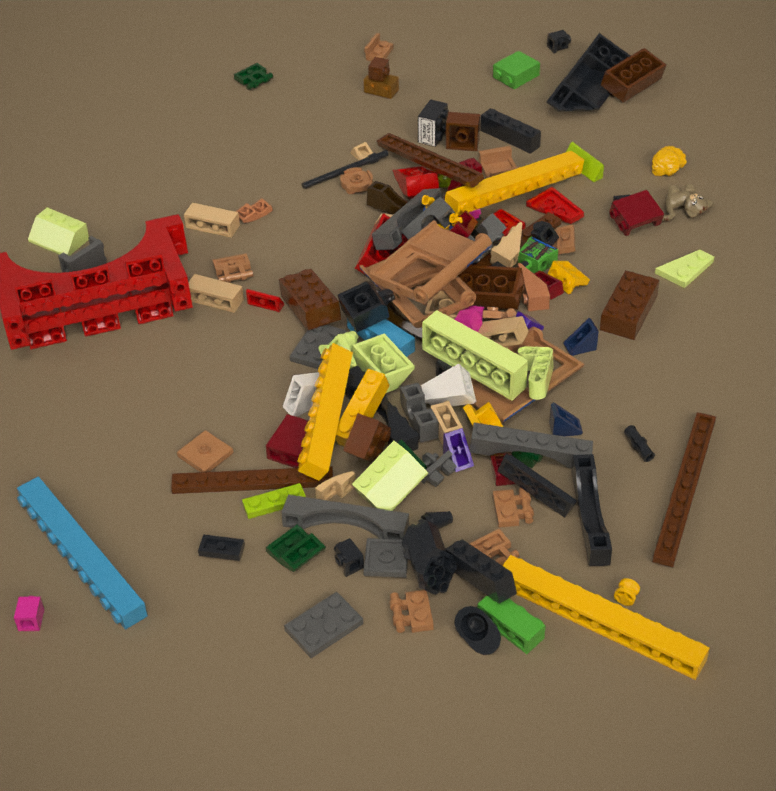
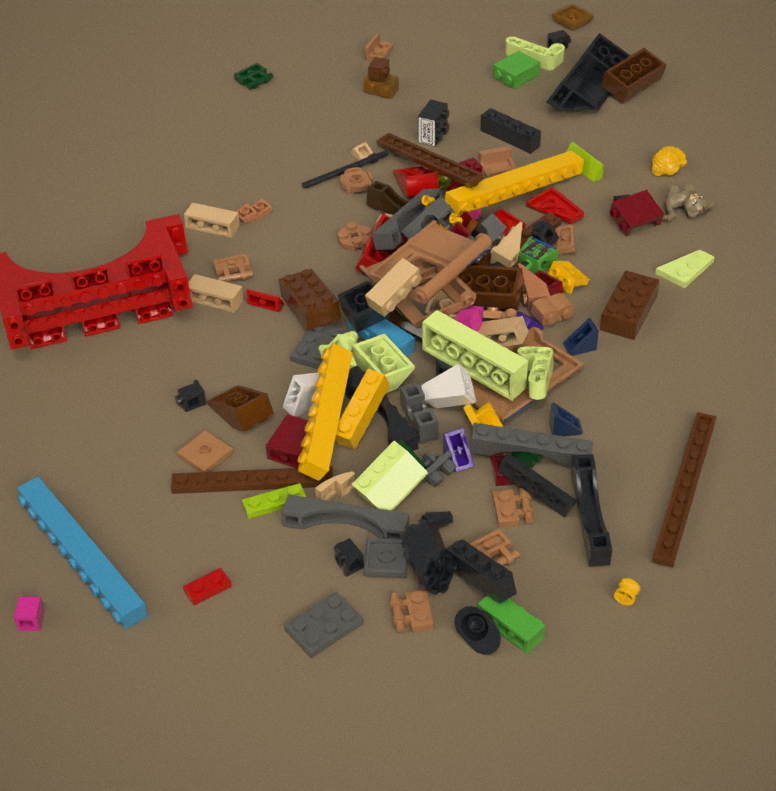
(58, 232): yellowish green slope -> none
(87, 258): dark grey panel -> none
(191, 396): none -> black brick
(207, 586): none -> red plate
(221, 547): black plate -> none
(242, 407): none -> reddish brown slope
(295, 548): dark green slope -> none
(358, 232): none -> medium nougat plate
(367, 438): reddish brown brick -> none
(393, 287): none -> tan brick
(446, 419): tan brick -> none
(462, 131): reddish brown brick -> none
(548, 57): none -> yellowish green beam
(552, 309): none -> medium nougat brick
(572, 16): none -> pearl gold plate
(608, 618): yellow brick -> none
(639, 443): black pin -> none

